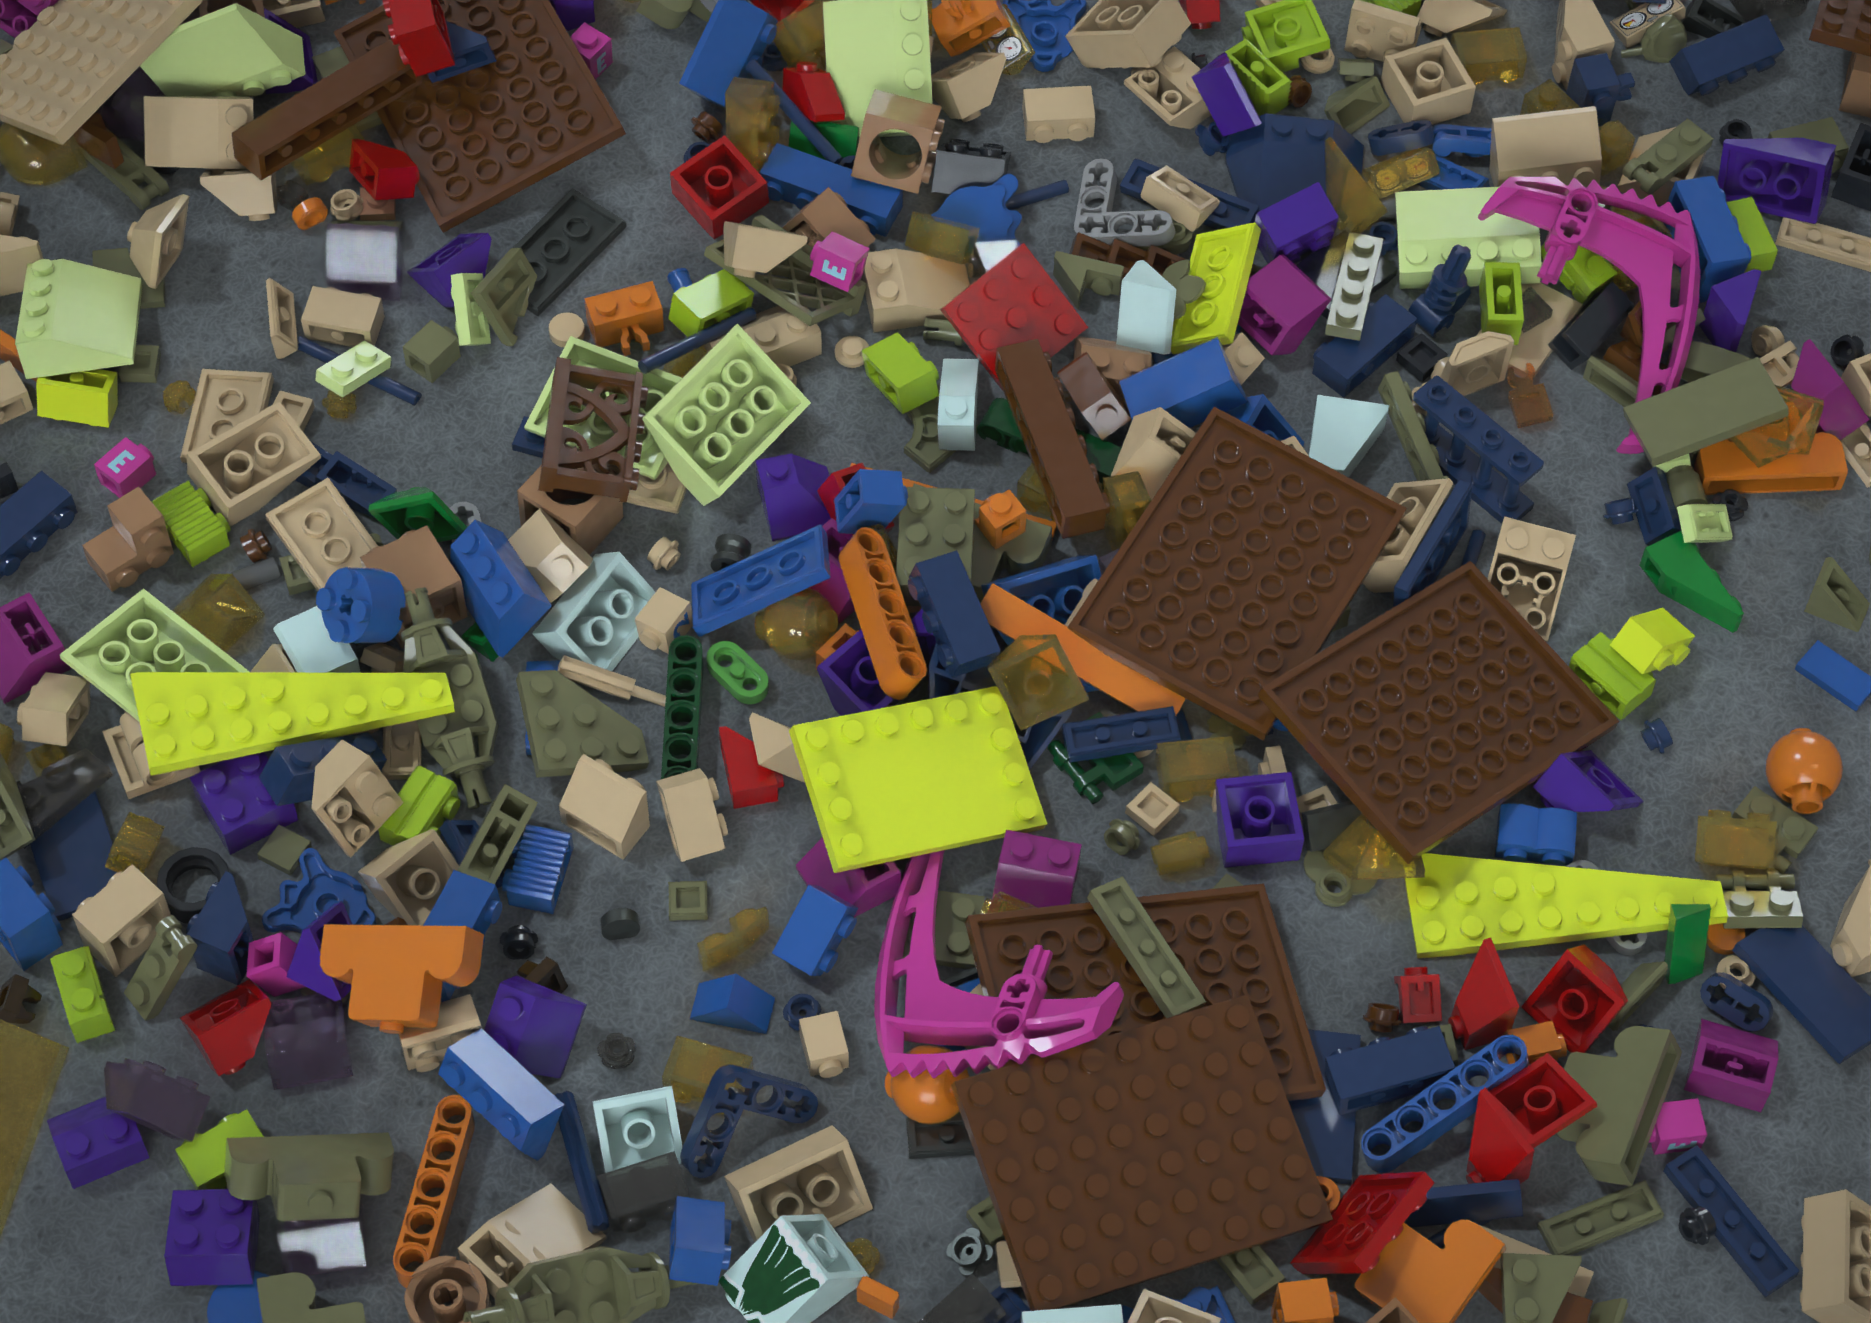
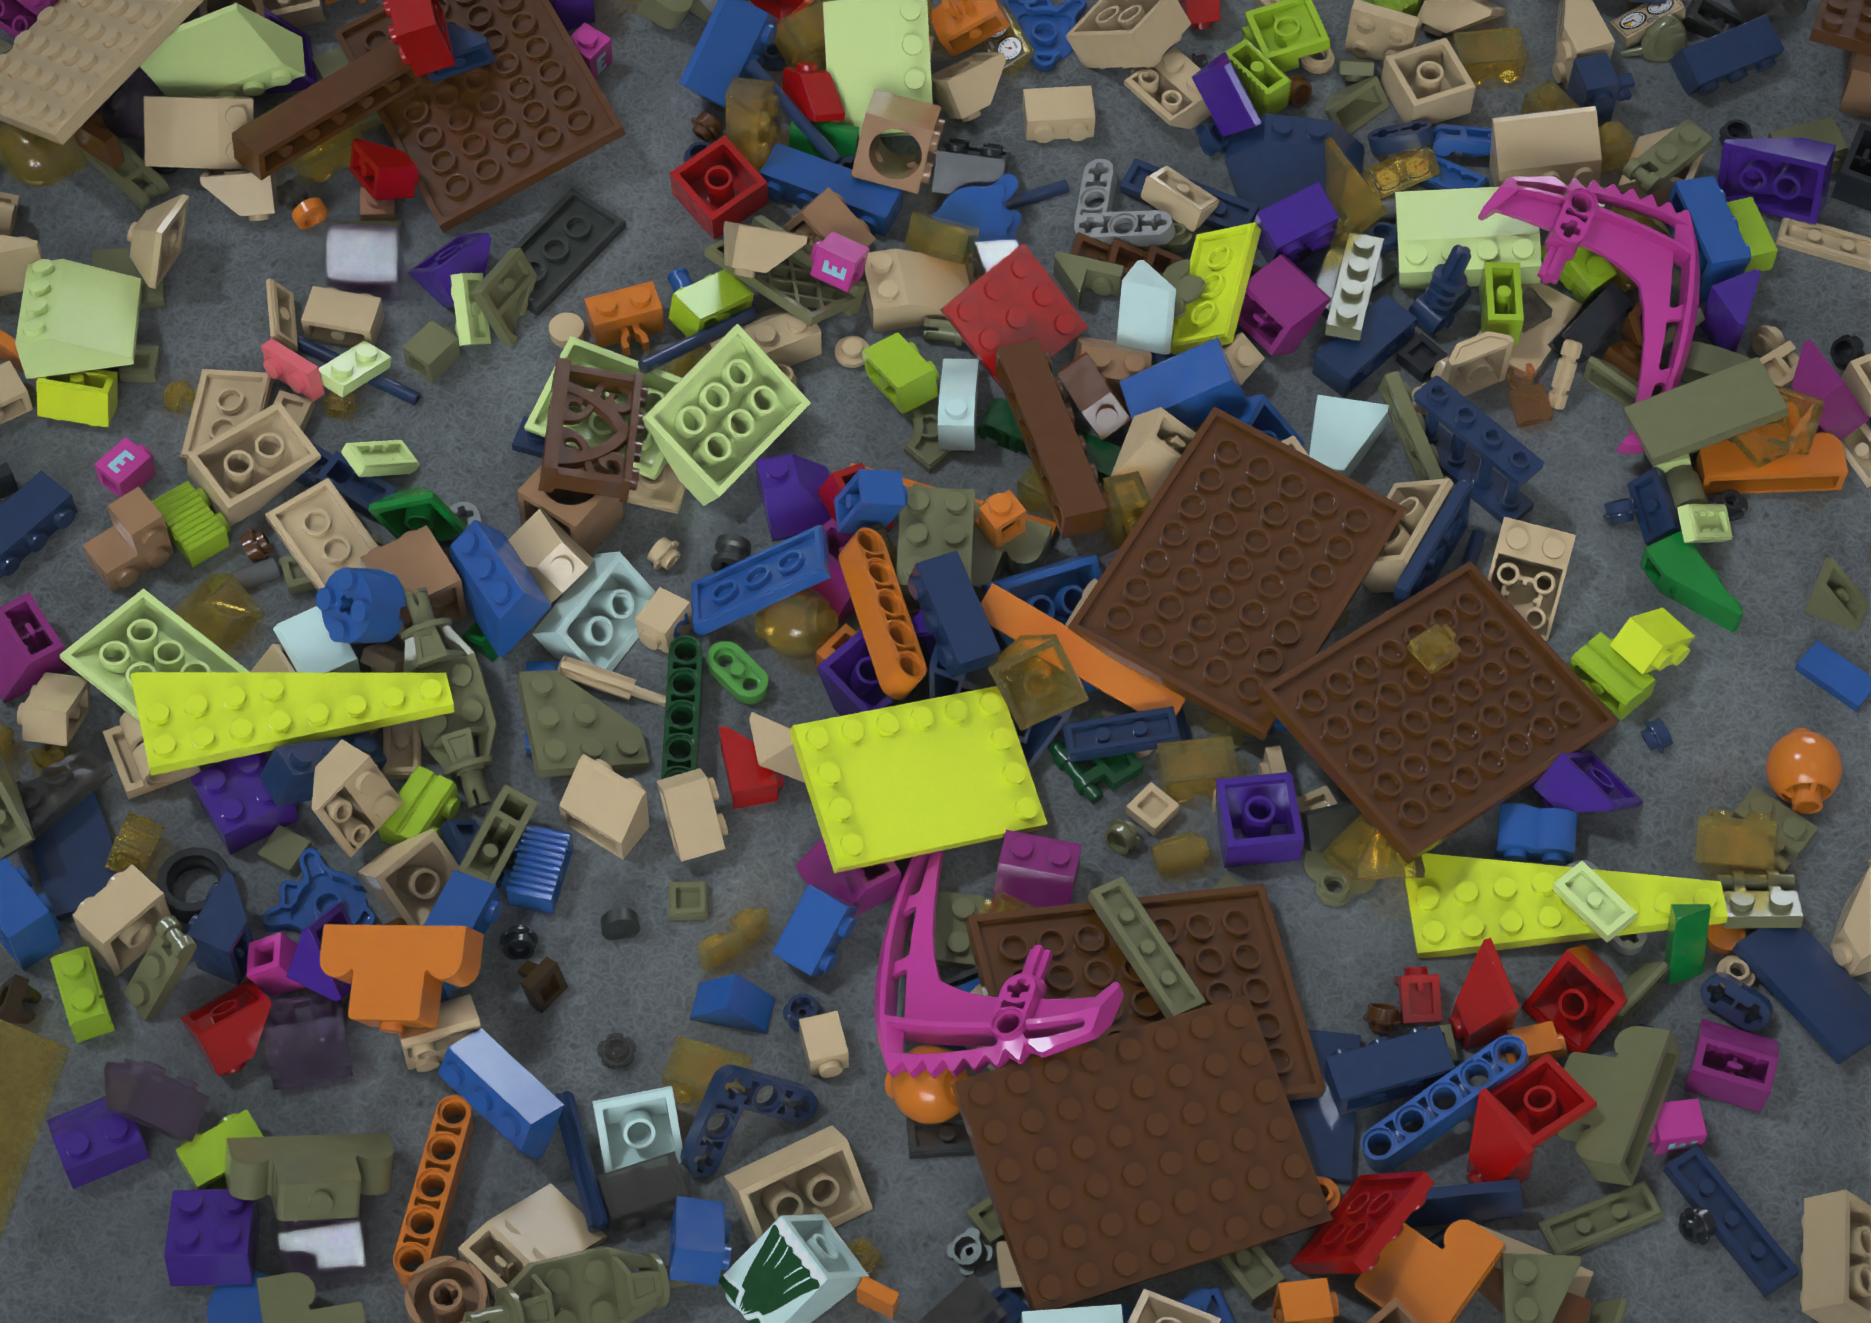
(292, 370): none -> coral plate
(346, 205): tan plate -> none
(380, 458): none -> yellowish green plate
(535, 1025): dark purple slope -> none
(1435, 647): none -> clear yellow tile
(1564, 373): none -> tan axle
(1594, 901): none -> yellowish green plate

